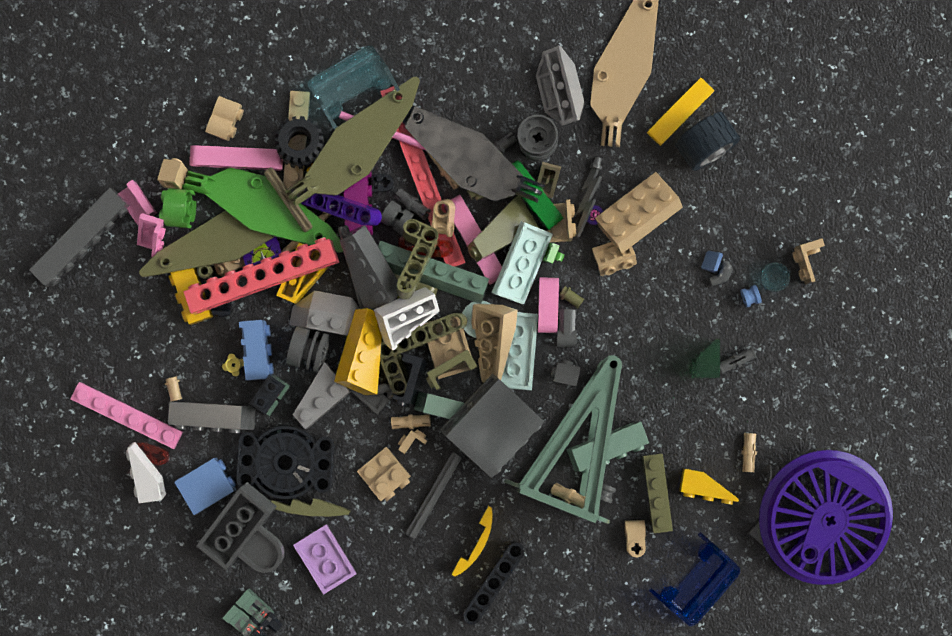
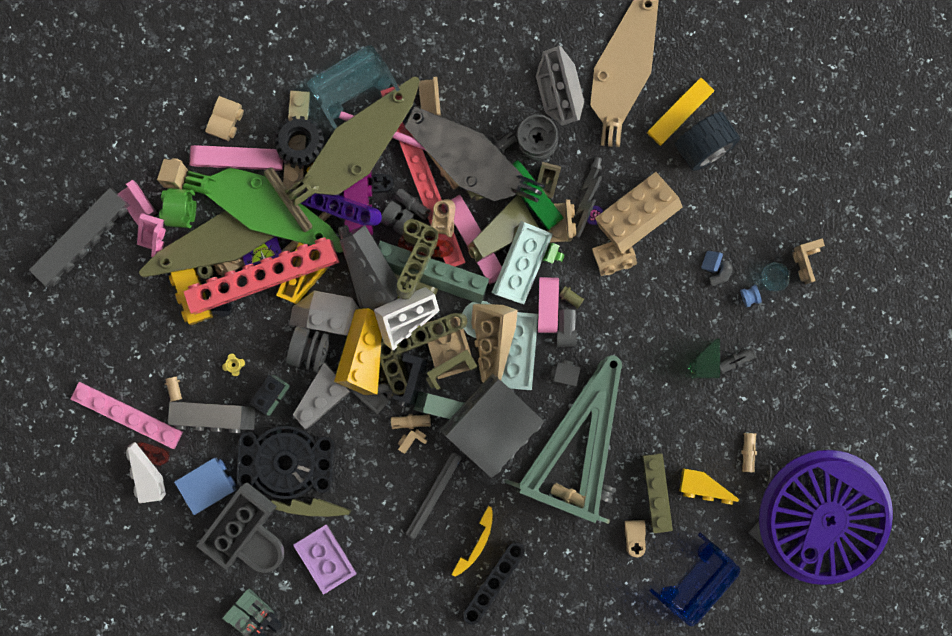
(256, 349): medium blue wedge -> none
(384, 474): tan plate -> none
(430, 96): none -> tan panel
(621, 441): sand green brick -> none

